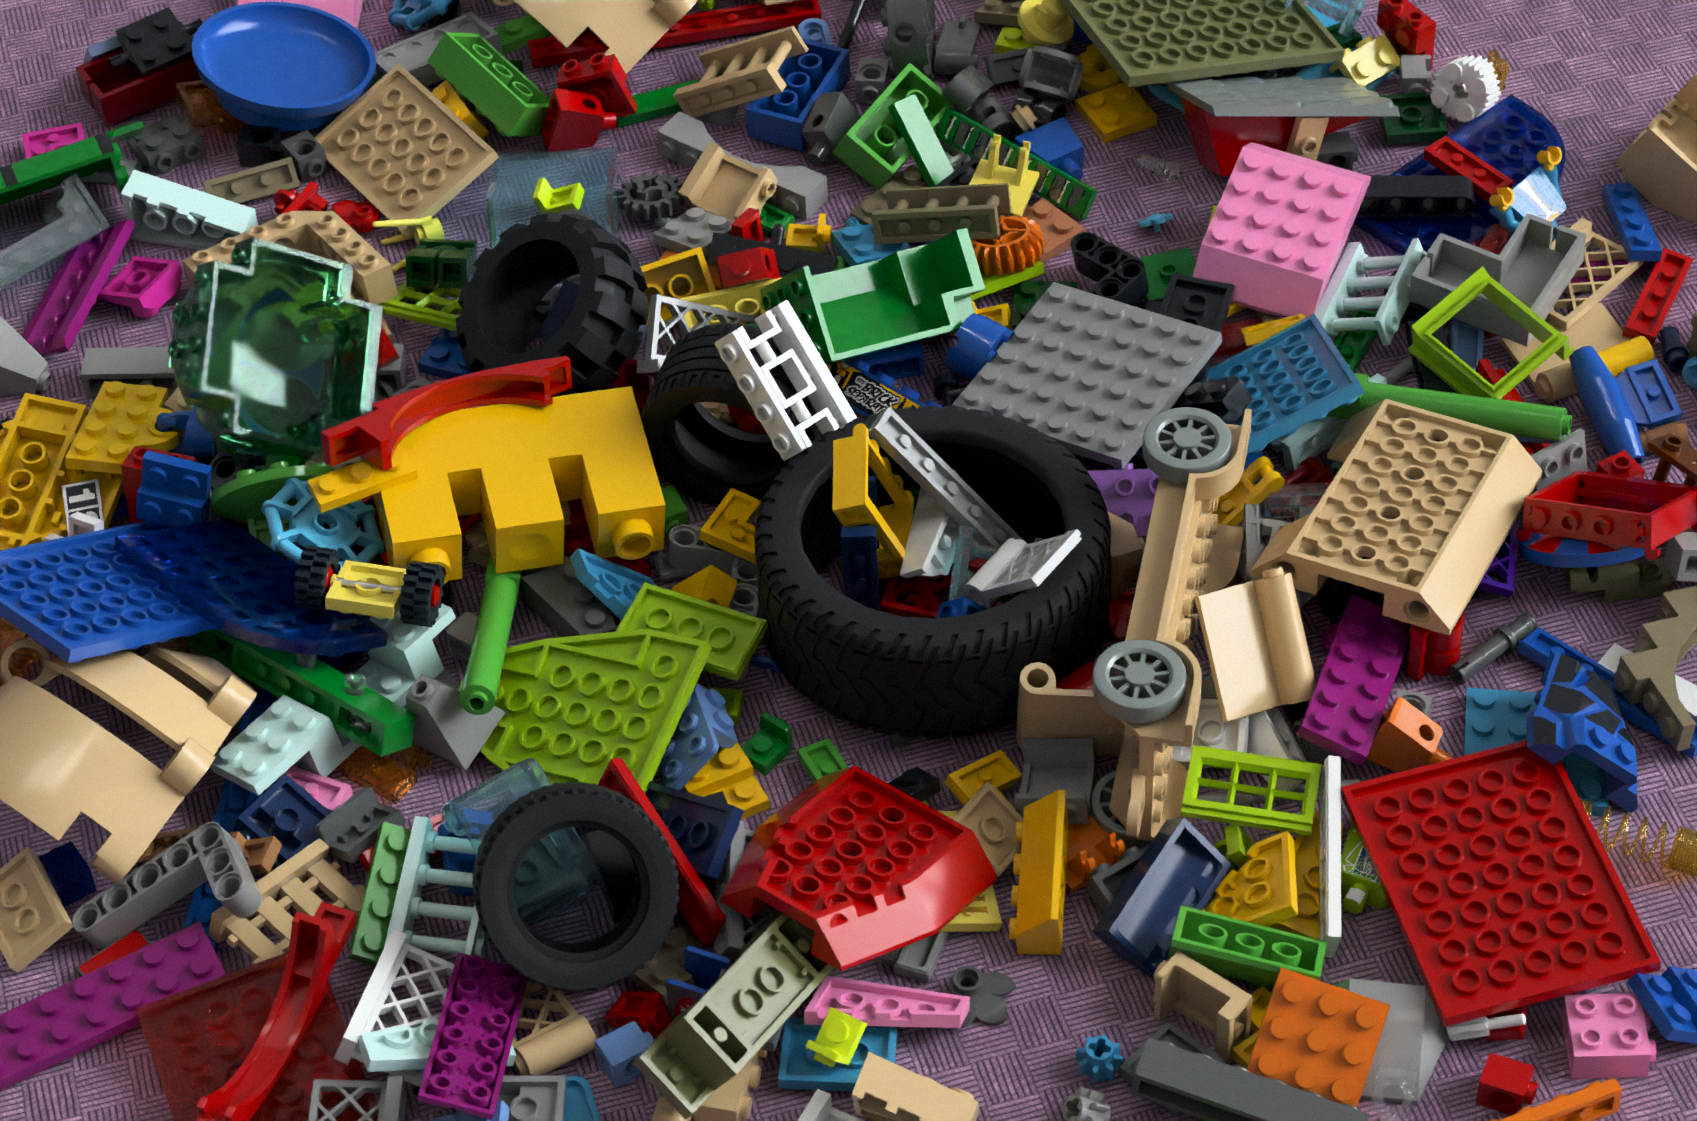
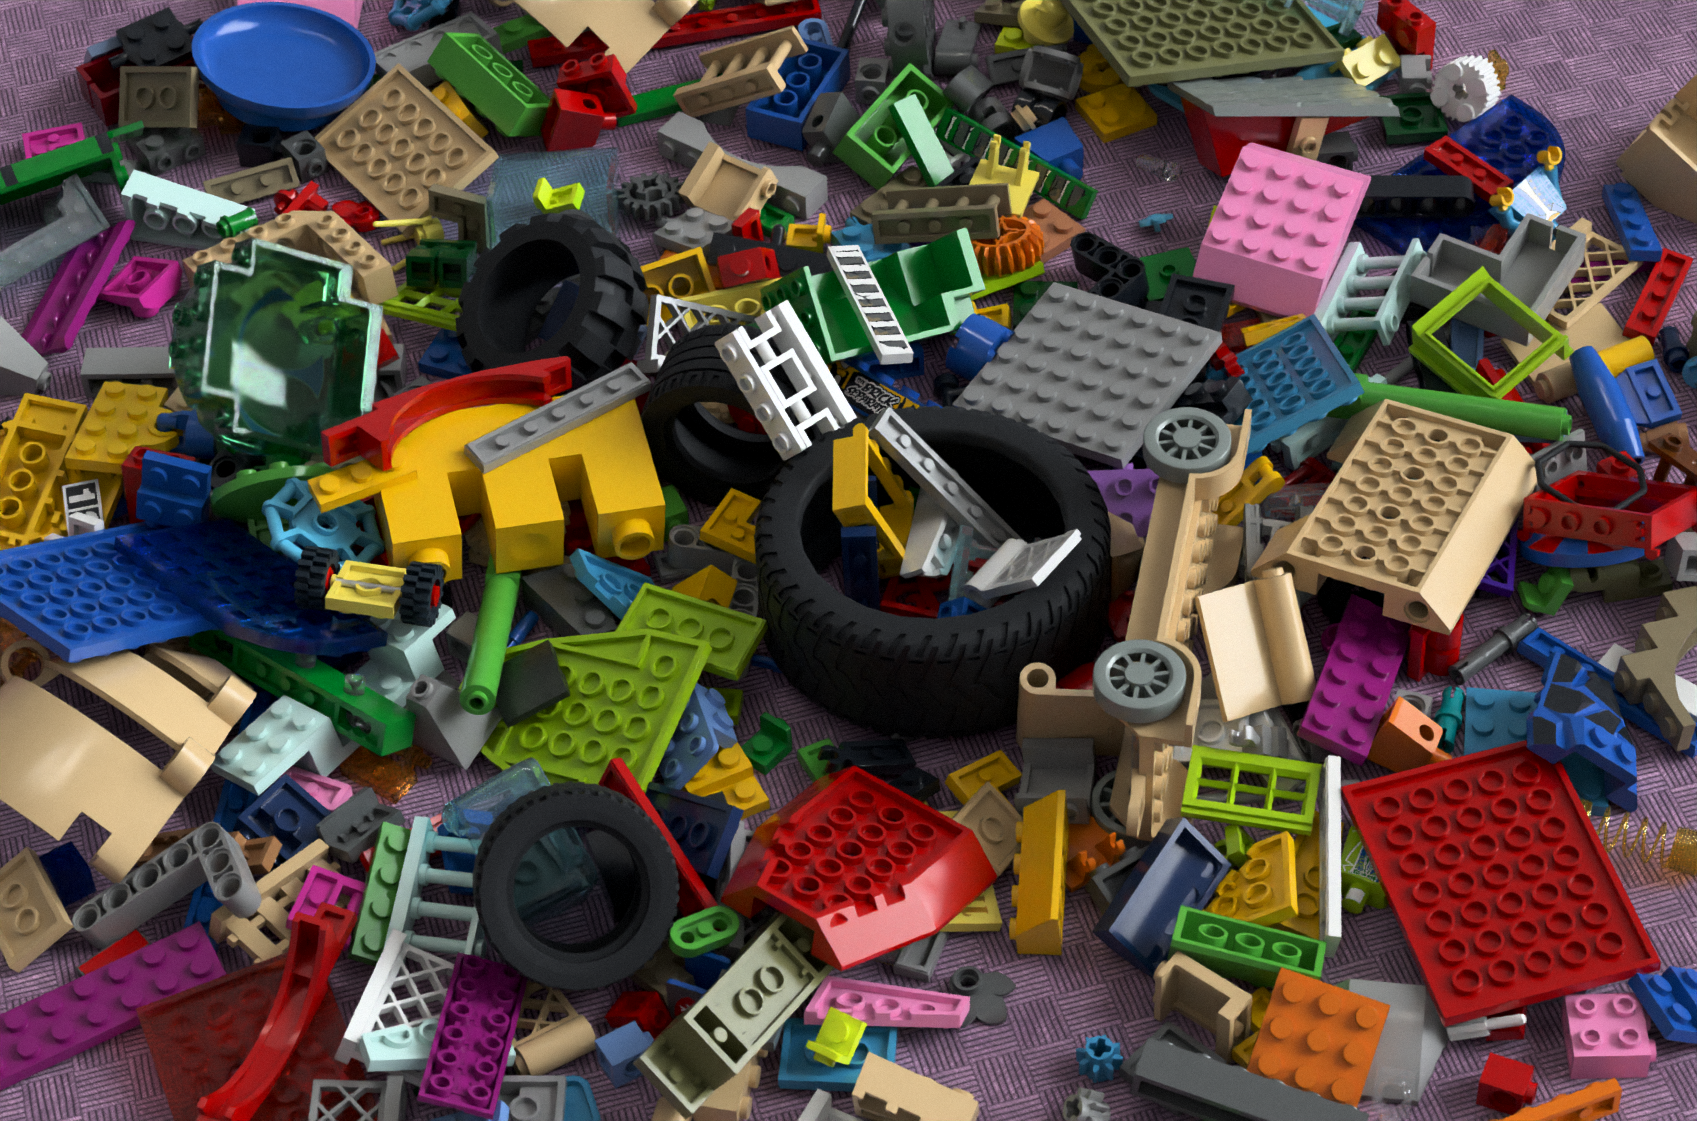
(159, 96): none -> dark tan plate
(230, 226): none -> green pin
(326, 887): none -> dark pink plate
(463, 208): none -> dark tan plate
(522, 628): none -> blue pin
(530, 684): none -> pearl dark grey slope
(557, 418): none -> light grey tile
(700, 931): none -> bright green plate
(870, 305): none -> white tile
(872, 756): none -> black plate
(1226, 362): none -> red plate
(1261, 740): none -> light grey piece
(1449, 717): none -> teal pin
(1549, 592): none -> bright green bracket
(1594, 445): none -> black piece

